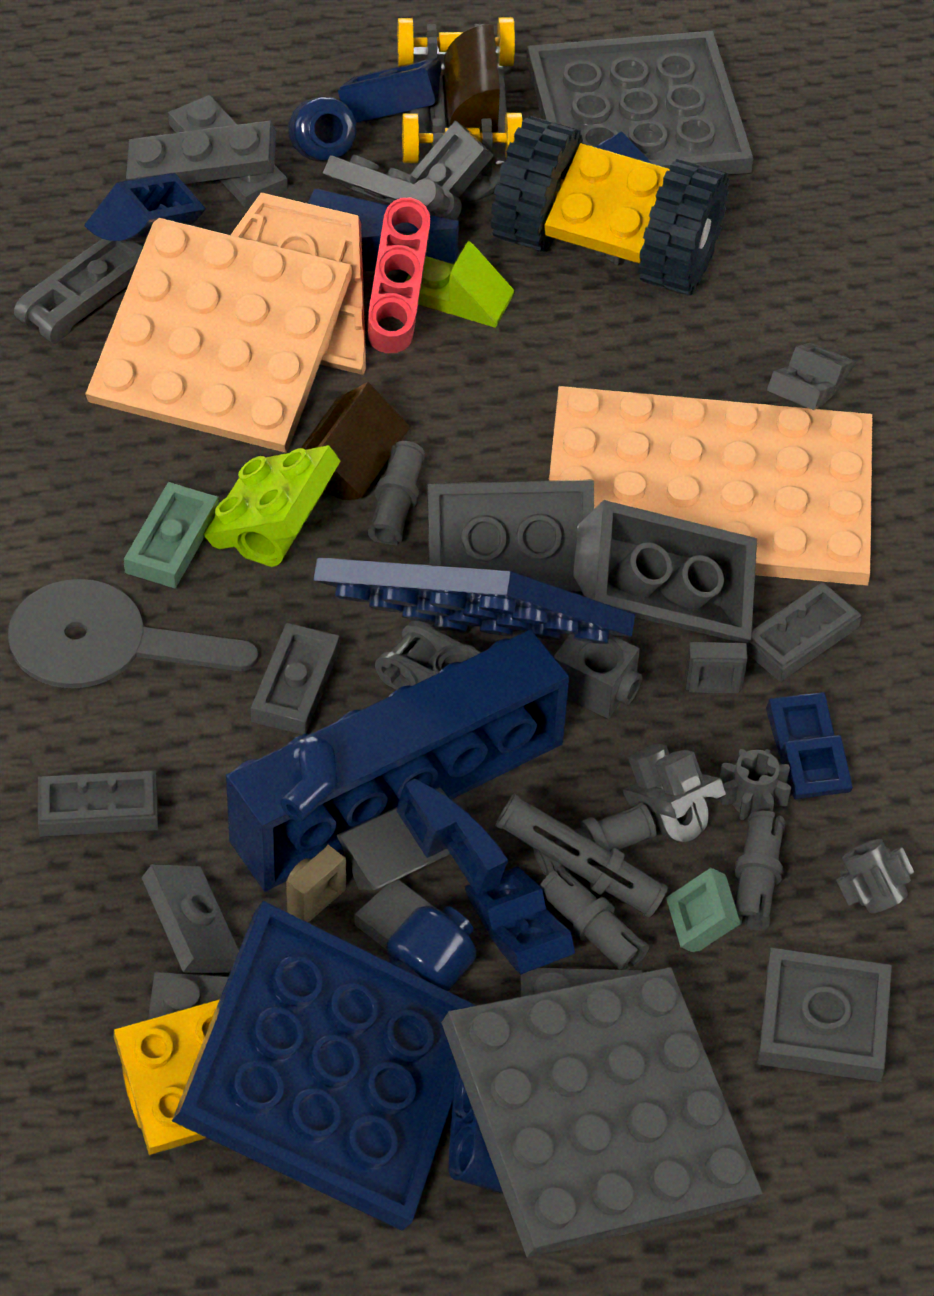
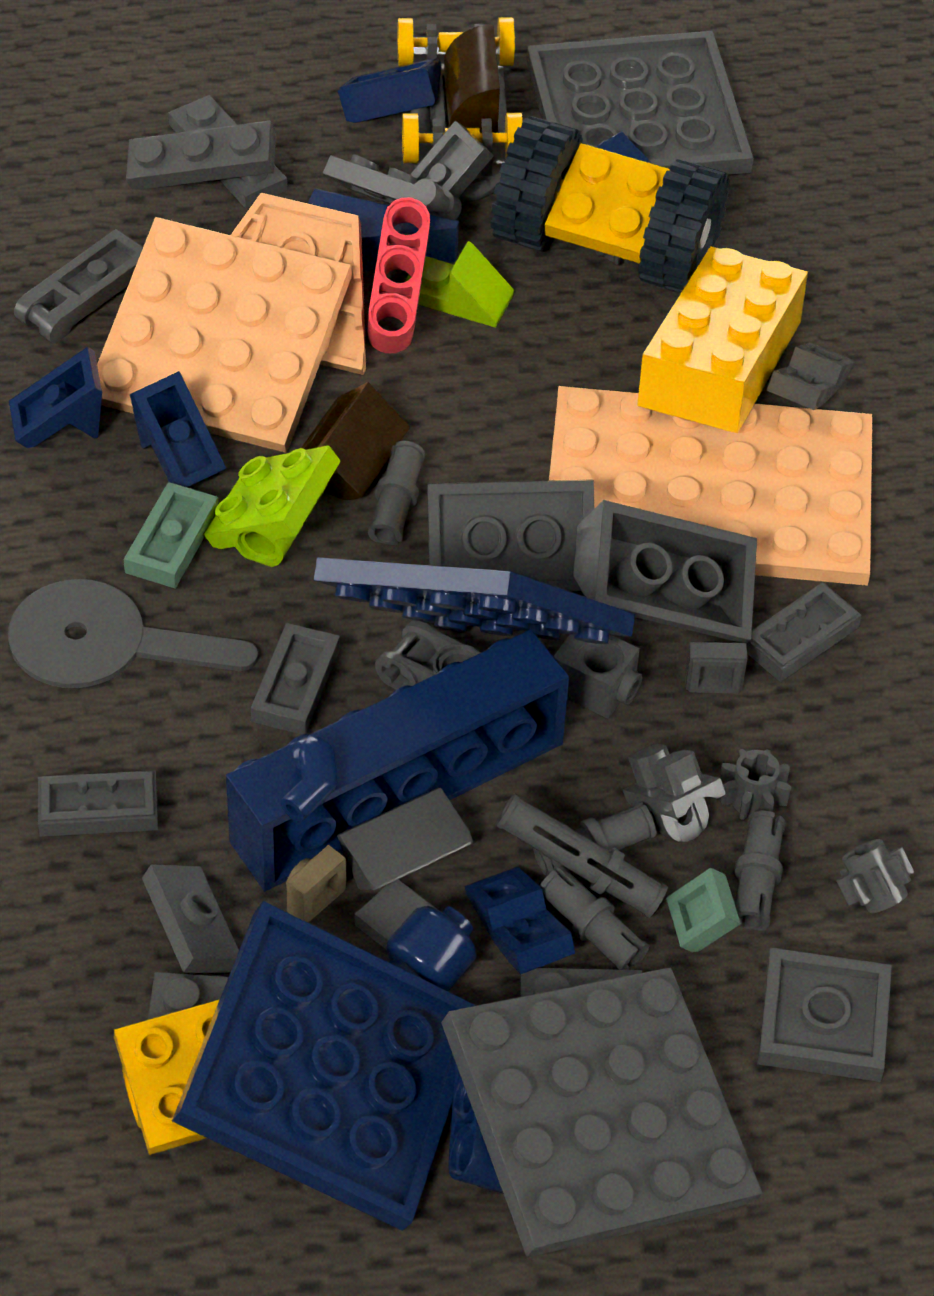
(60, 398): none -> dark blue slope
(137, 203): dark blue brick -> none
(176, 431): none -> dark blue slope
(322, 128): dark blue head -> none
(443, 825): dark blue slope -> none
(722, 339): none -> yellow brick
(809, 745): dark blue slope -> none

